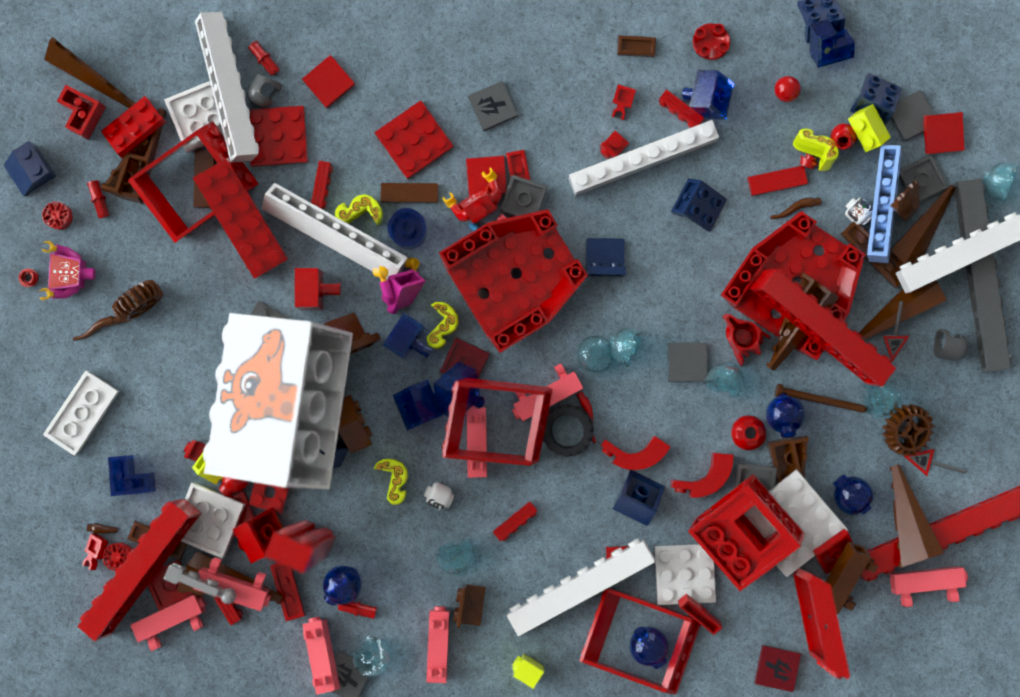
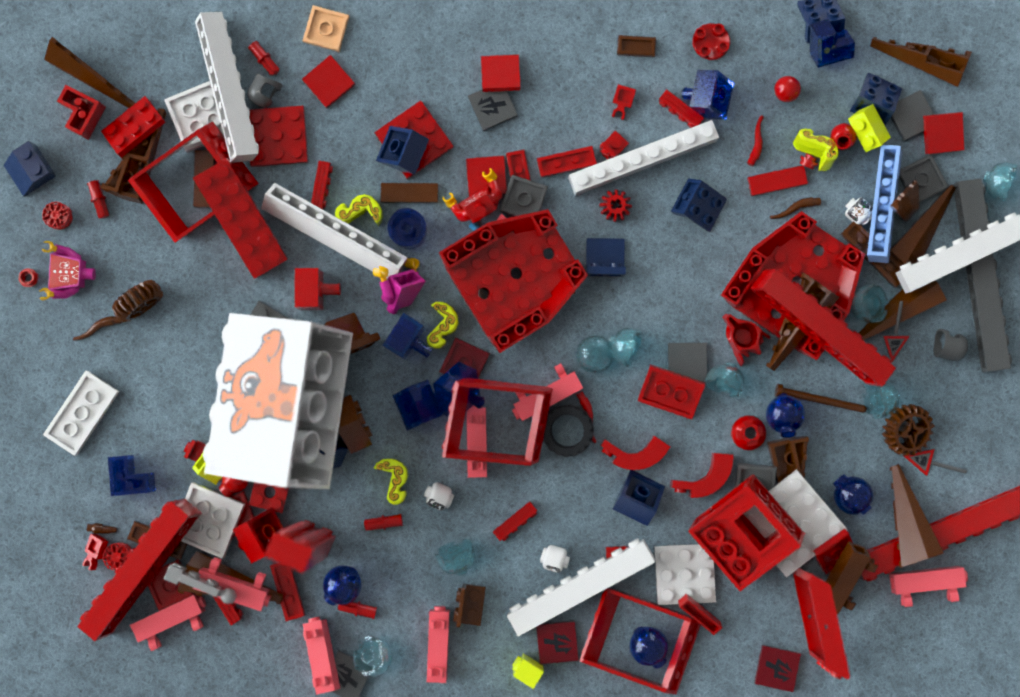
(326, 28): none -> light nougat tile
(383, 522): none -> red axle
(402, 149): none -> dark blue slope
(500, 73): none -> red tile
(554, 558): none -> white head
(557, 642): none -> dark red tile
(566, 161): none -> red plate
(618, 211): none -> red gear
(671, 391): none -> red plate
(755, 154): none -> red animal
(869, 303): none -> clear light blue cylinder
(928, 58): none -> reddish brown wedge

